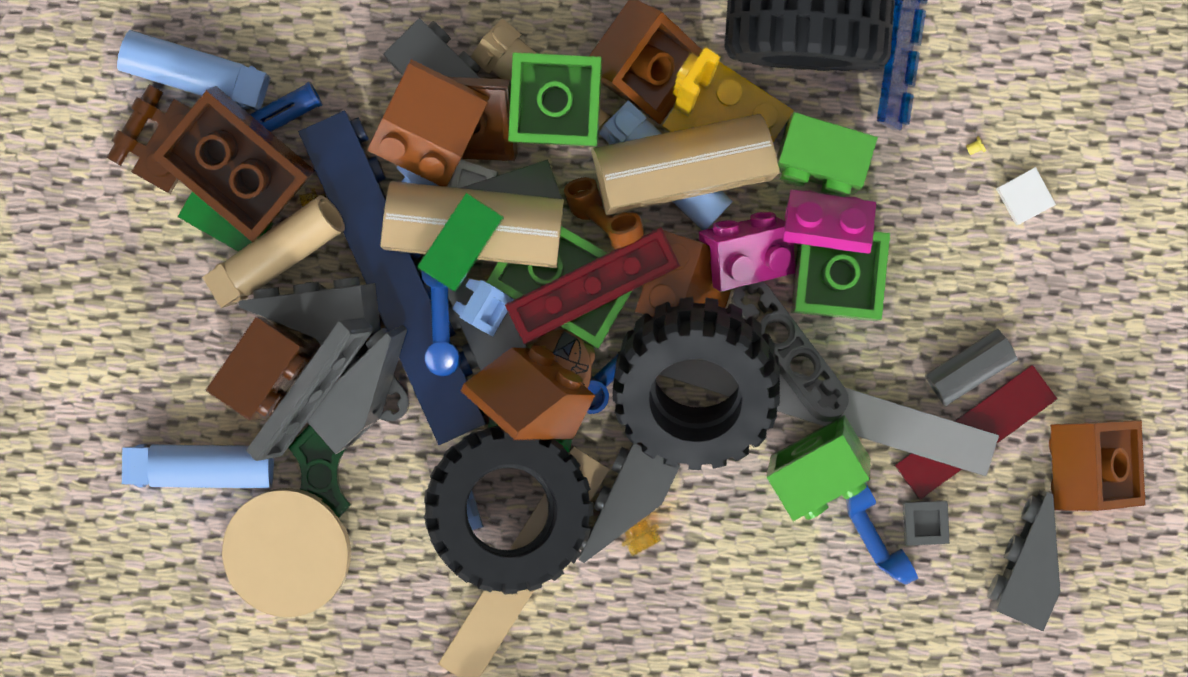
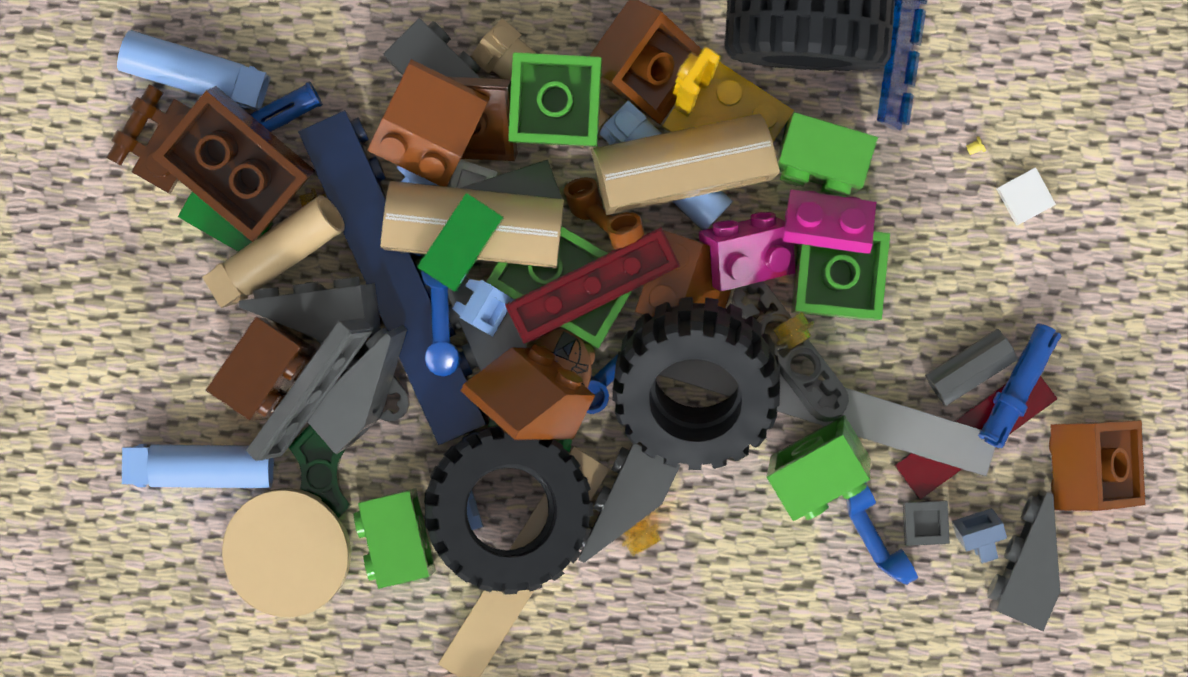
(394, 538): none -> bright green brick
(793, 331): none -> clear yellow plate
(980, 533): none -> sand blue tile
(1012, 399): none -> blue pin

